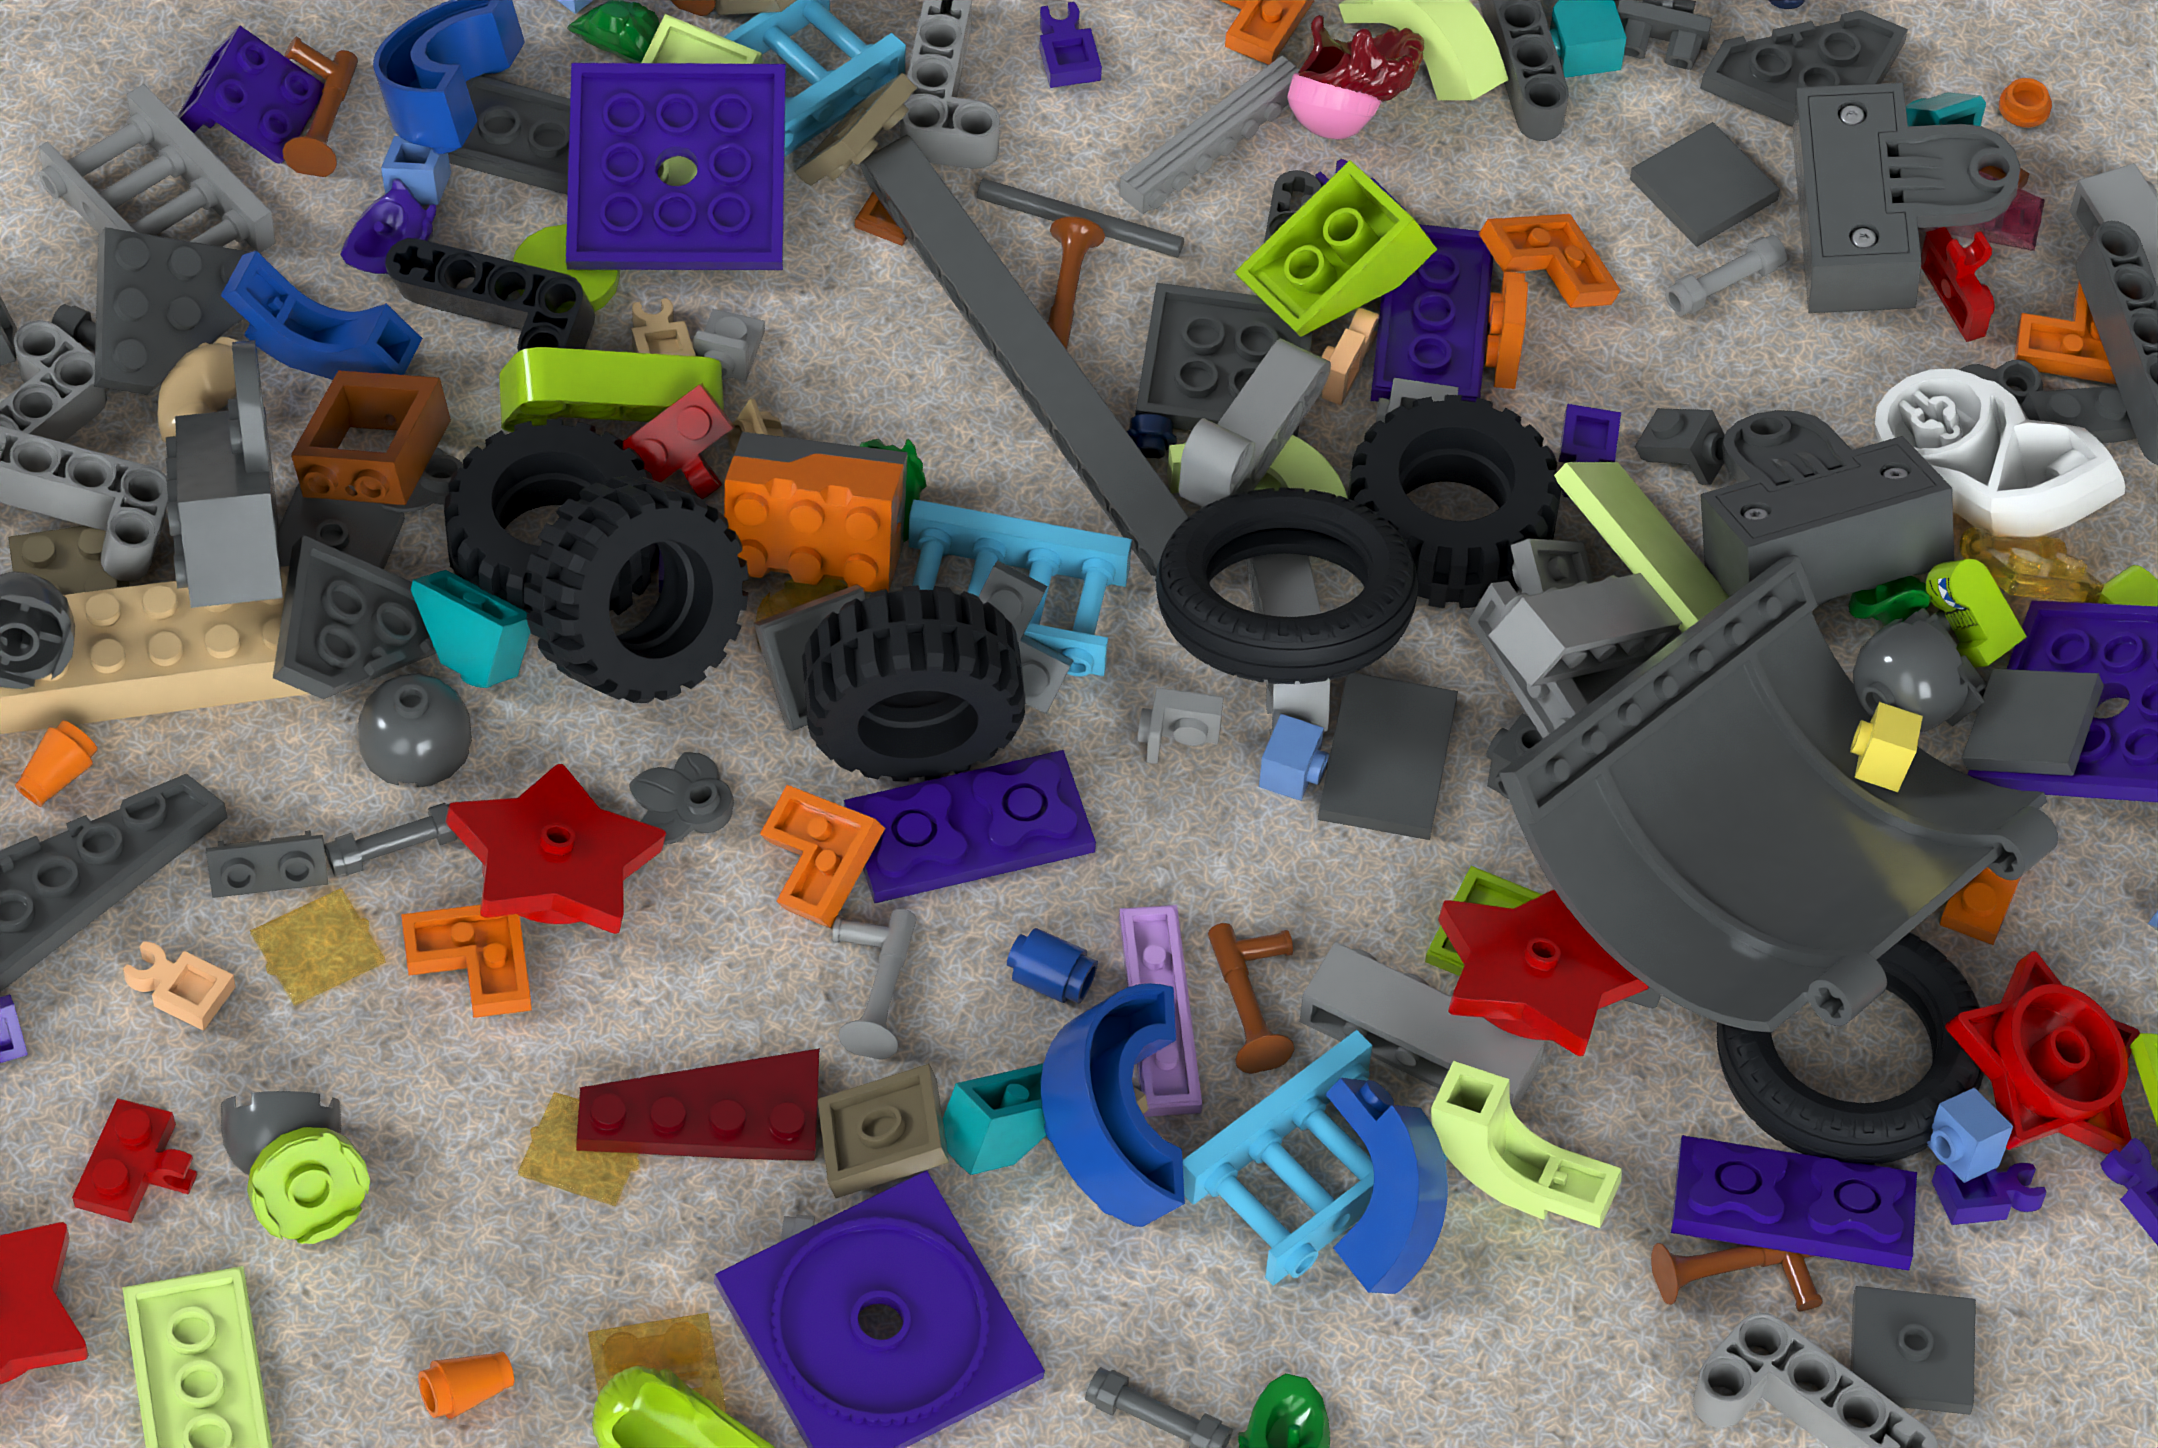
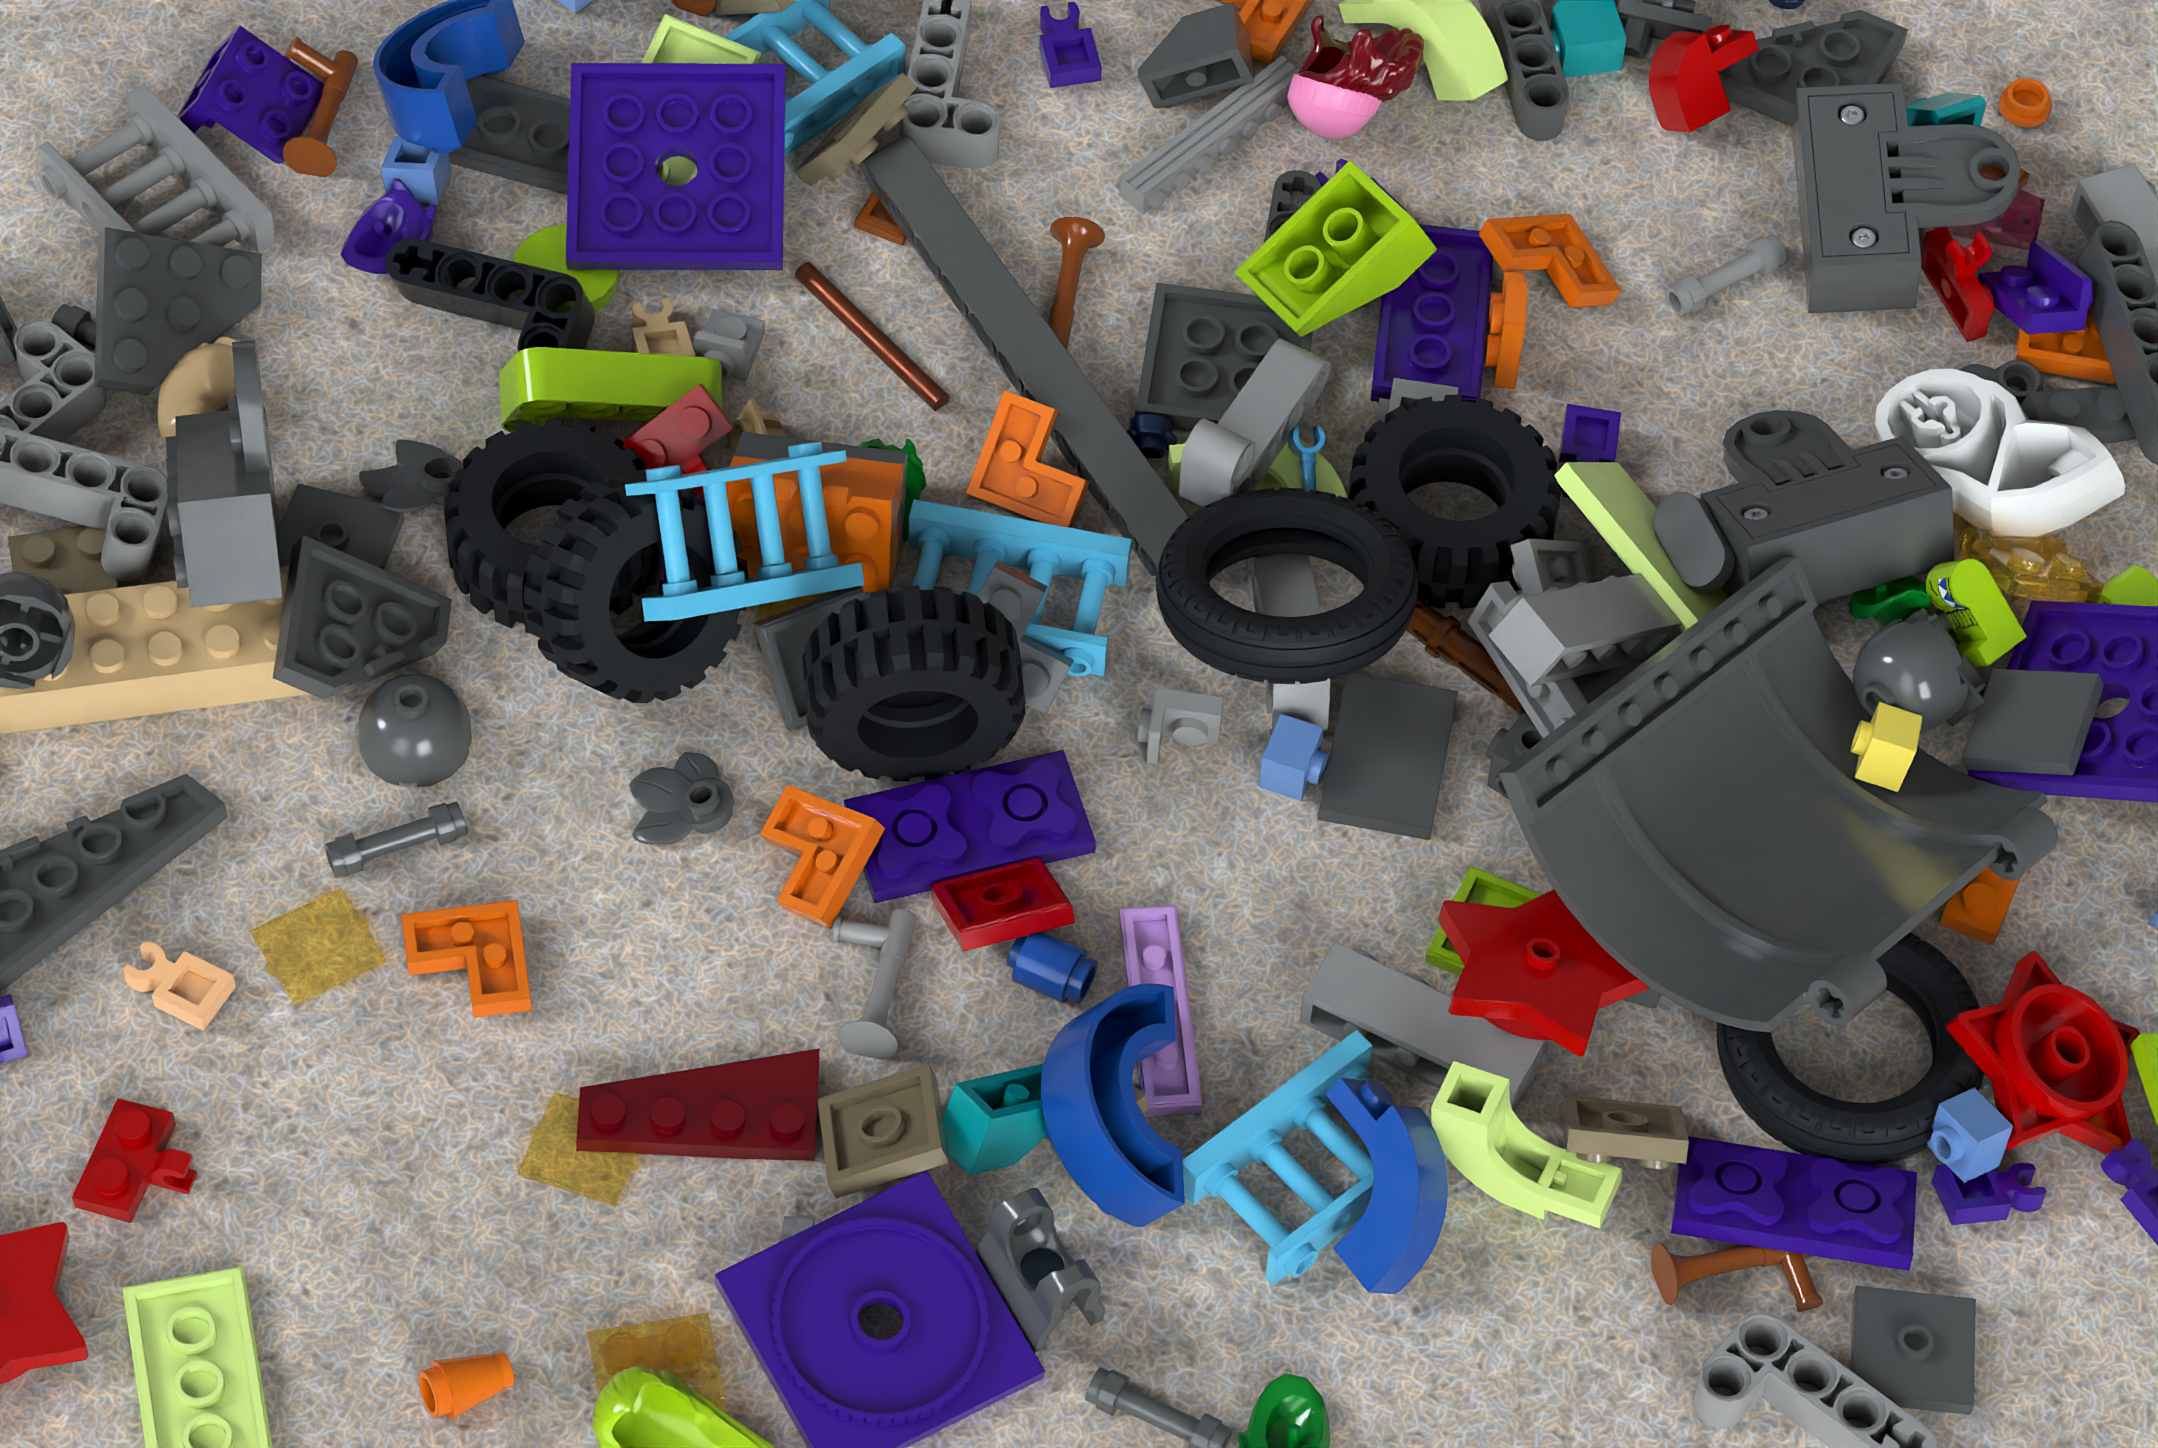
(56, 762): orange cone -> none
(267, 865): dark grey hinge -> none
(271, 1114): dark grey cylinder -> none
(308, 1185): lime tile -> none
(311, 334): blue arch -> none
(371, 401): dark orange window -> none
(471, 628): teal slope -> none
(554, 853): red plate -> none
(618, 28): green hat -> none
(775, 577): none -> medium azure fence
(872, 336): none -> copper bar
(1002, 904): none -> red plate
(1011, 467): none -> orange plate
(1035, 1268): none -> dark grey piece
(1055, 209): dark grey bar -> none
(1199, 58): none -> dark grey slope
(1262, 1048): dark orange piece -> none
(1307, 455): none -> dark azure hand
(1348, 355): light nougat plate -> none
(1446, 639): none -> reddish brown pin
(1624, 1129): none -> dark tan plate
(1686, 75): none -> red brick
(1687, 438): dark grey bracket -> none
(1694, 541): none -> dark grey tile
(1704, 184): dark grey tile -> none
(2044, 294): none -> dark purple bracket

